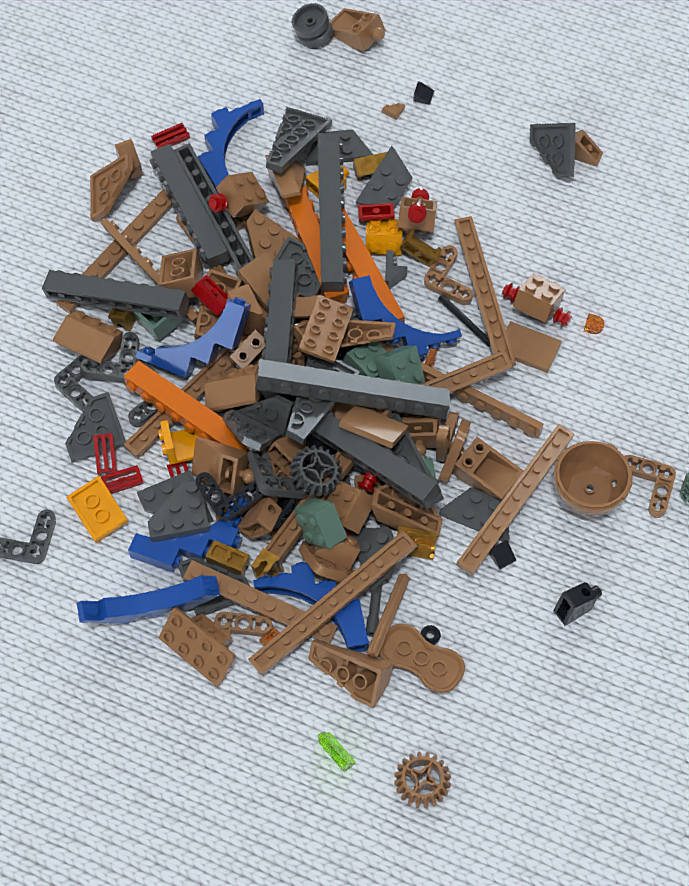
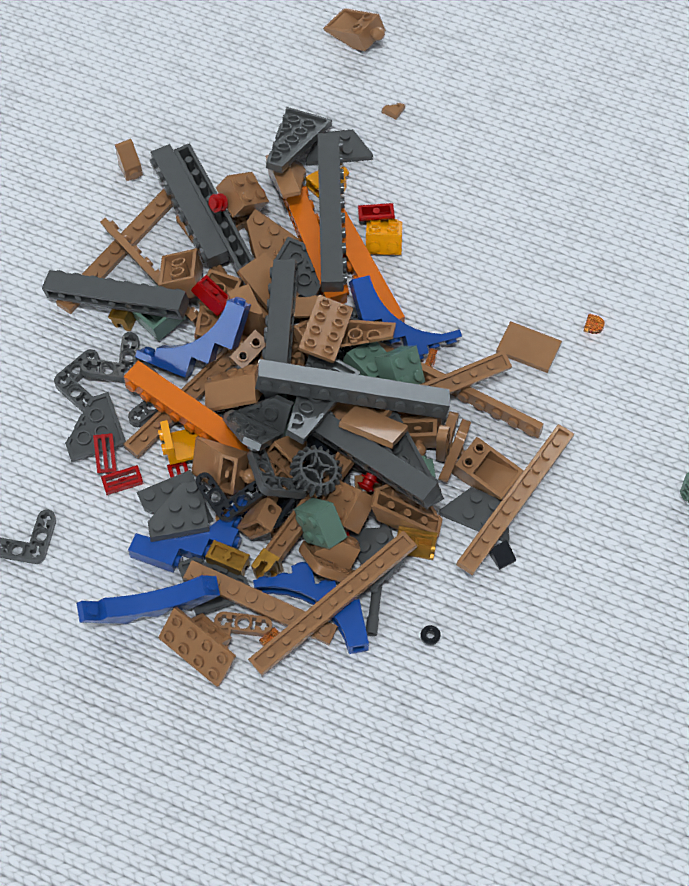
(88, 336): medium nougat slope -> none
(97, 509): light orange tile -> none
(107, 185): medium nougat plate -> none
(169, 134): red tile -> none
(218, 140): blue arch -> none
(312, 25): dark grey wheel -> none
(336, 751): clear neon green slope -> none
(355, 671): medium nougat wedge -> none
(367, 165): pearl gold hinge -> none
(387, 182): dark grey wing -> none
(388, 615): medium nougat axle -> none
(394, 274): dark grey slope -> none
(417, 212): medium nougat brick -> none
(419, 249): pearl gold hinge -> none
(423, 93): black slope -> none
(429, 784): medium nougat gear -> none
(435, 666): medium nougat plate -> none
(440, 277): medium nougat beam -> none
(464, 319): black bar -> none
(483, 287): medium nougat plate -> none
(539, 299): medium nougat brick -> none
(555, 146): dark grey plate -> none
(576, 602): black torso -> none
(586, 150): medium nougat slope -> none
(594, 467): medium nougat piece -> none
(660, 482): medium nougat beam -> none

